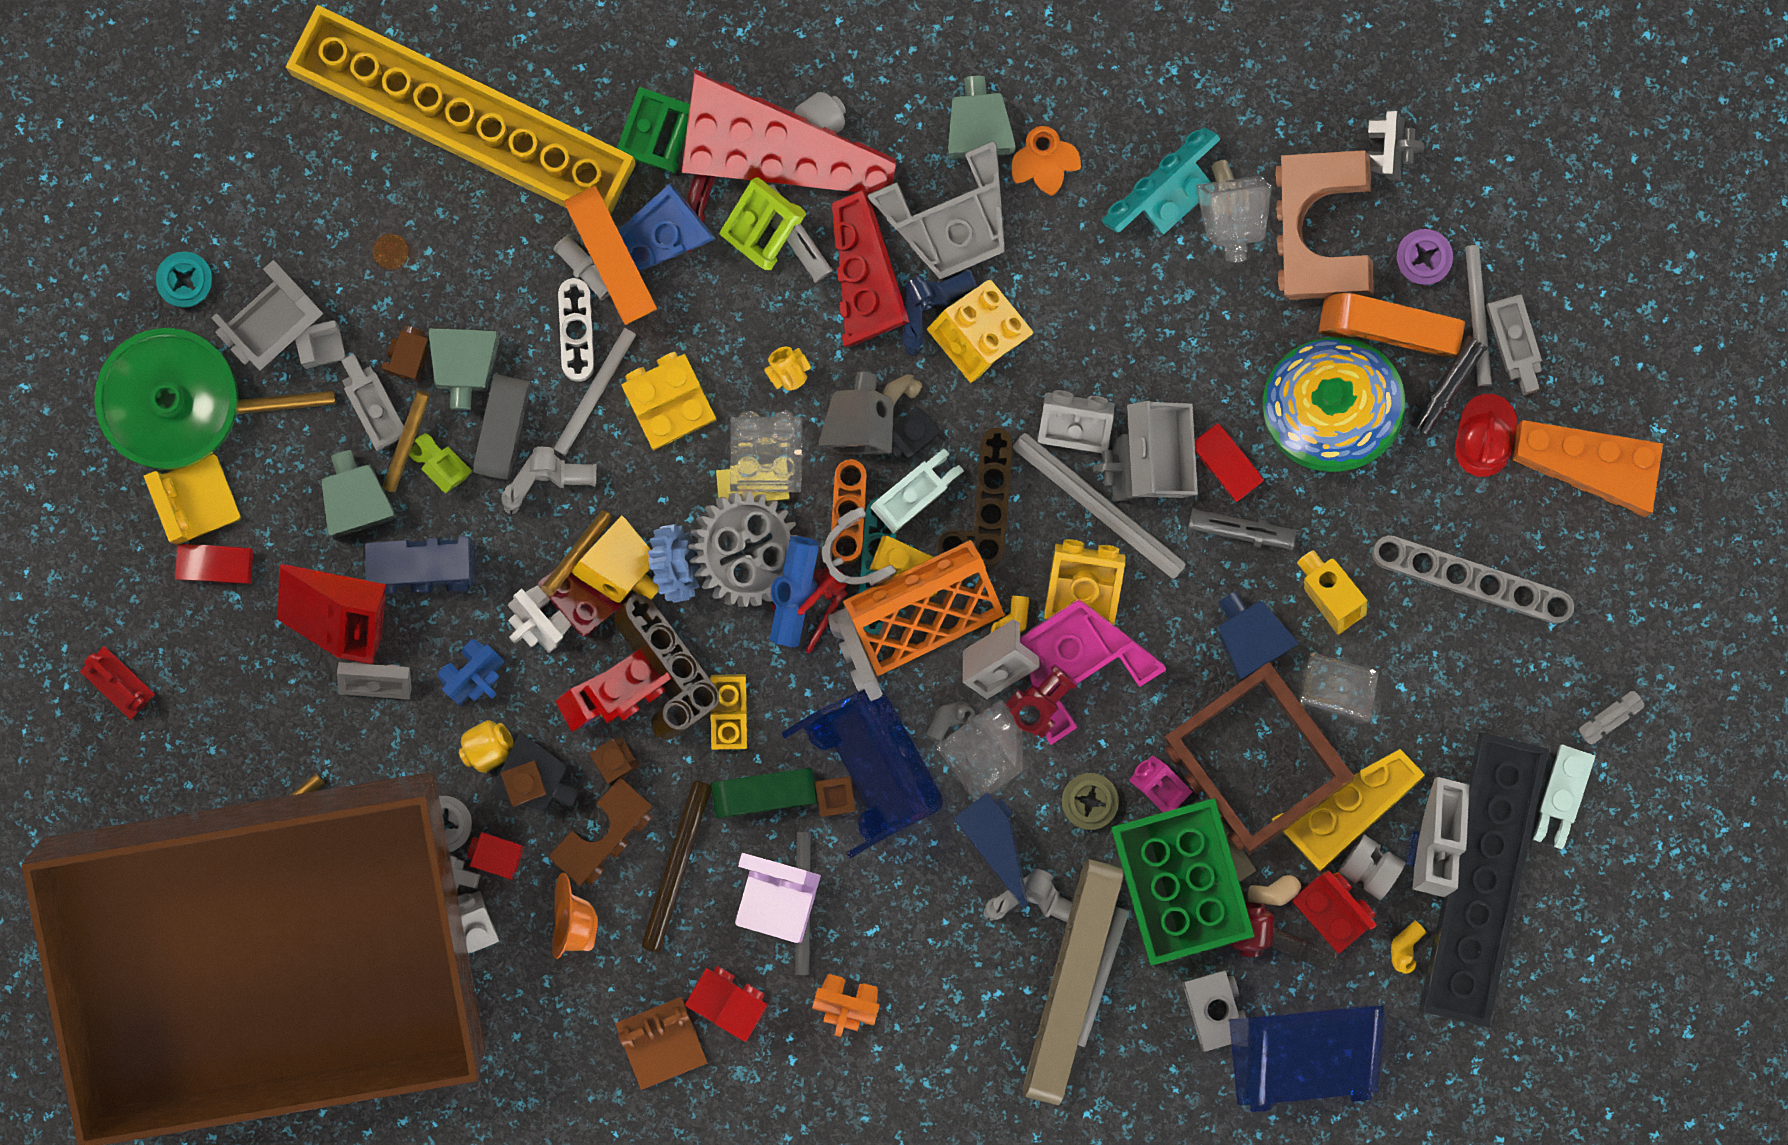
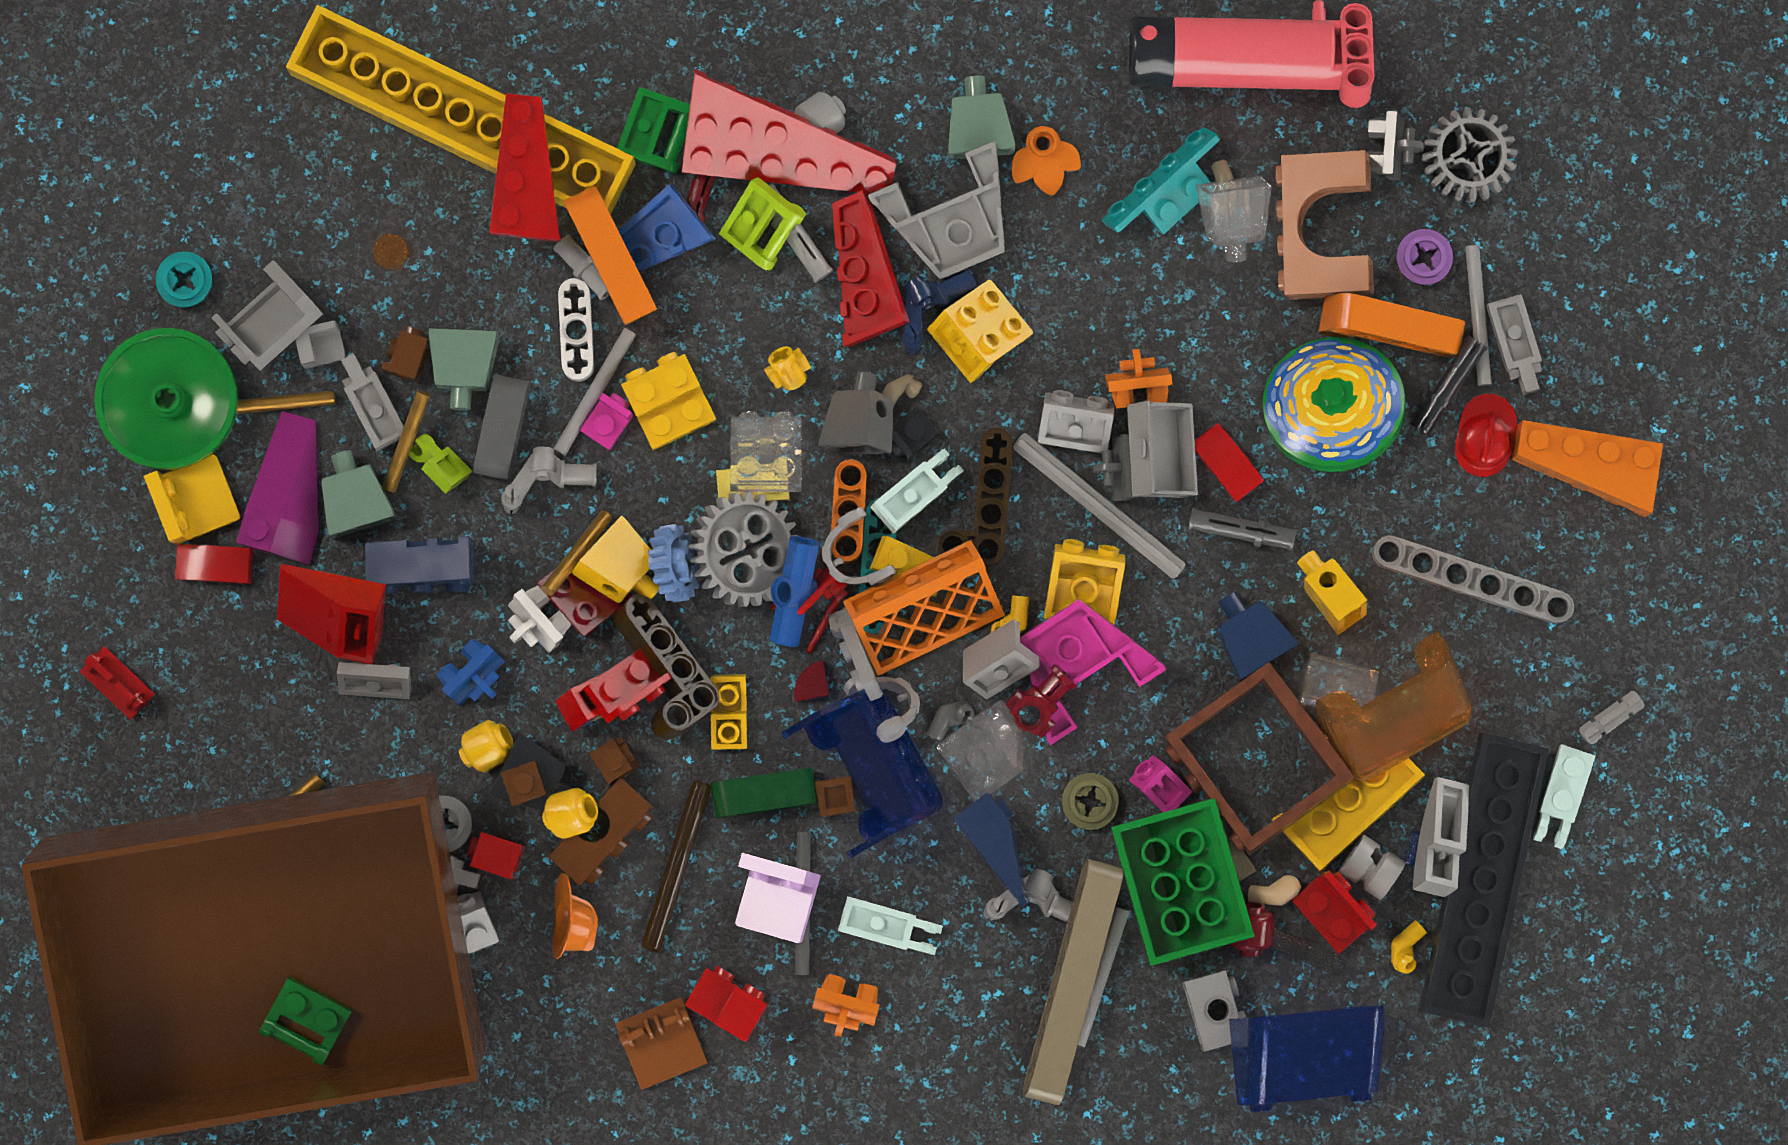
(285, 497): none -> magenta wedge
(310, 1009): none -> green plate
(523, 184): none -> red wing
(570, 813): none -> yellow head
(607, 420): none -> dark pink bracket
(811, 683): none -> dark red tile
(885, 925): none -> light aqua hinge
(895, 726): none -> light grey piece
(1154, 380): none -> orange hips
(1257, 53): none -> coral piece
(1402, 719): none -> clear orange windscreen
(1473, 169): none -> light grey gear

